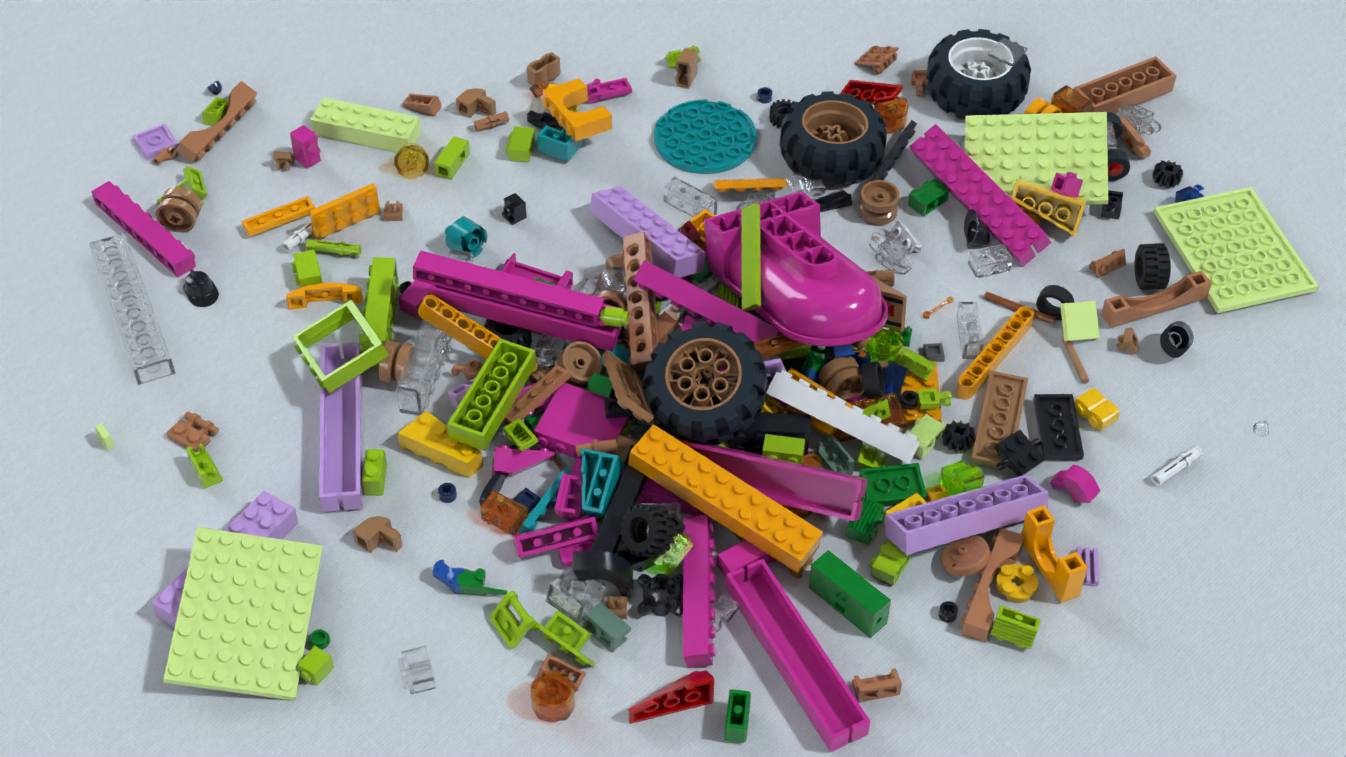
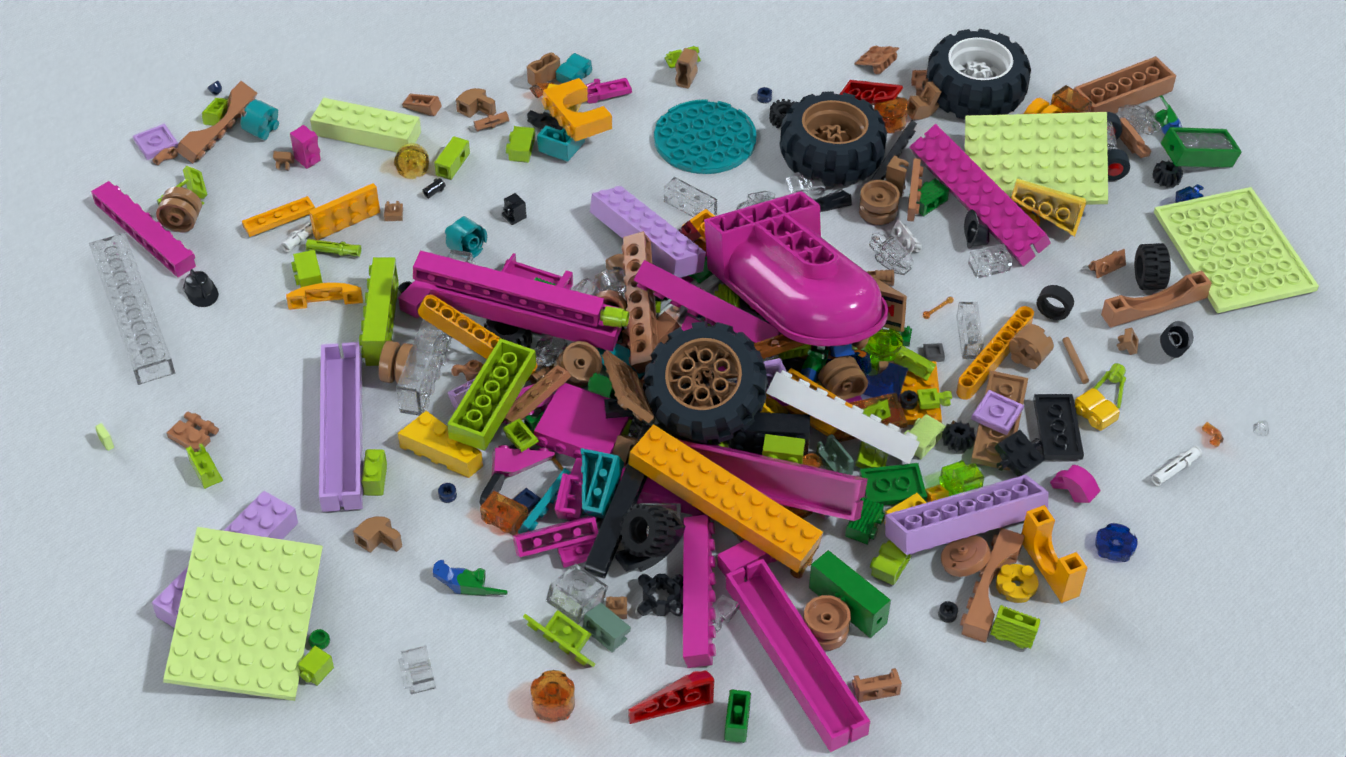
(260, 119): none -> teal brick
(326, 326): lime window -> none
(436, 186): none -> black pin
(507, 623): lime plate -> none
(557, 664): nougat slope -> none
(574, 68): none -> teal brick
(600, 446): nougat pin -> none
(604, 566): black arch -> none
(674, 556): clear neon green hinge -> none
(751, 257): lime tile -> none
(756, 184): light orange plate -> none
(828, 621): none -> nougat wheel
(873, 380): black tyre -> none
(897, 174): none -> medium nougat hinge
(916, 184): none -> nougat plate
(925, 105): none -> medium nougat brick
(997, 412): none -> lavender tile
(1007, 52): clear piece -> none
(1013, 305): dark orange bar -> none
(1030, 346): none -> medium nougat brick
(1067, 184): dark pink brick -> none
(1079, 321): yellowish green tile -> none
(1094, 553): lavender tile -> none
(1114, 206): black brick -> none
(1114, 552): none -> clear blue plate
(1115, 375): none -> lime plant
(1167, 118): none -> green animal
(1201, 147): none -> green brick
(1216, 434): none -> clear orange arm

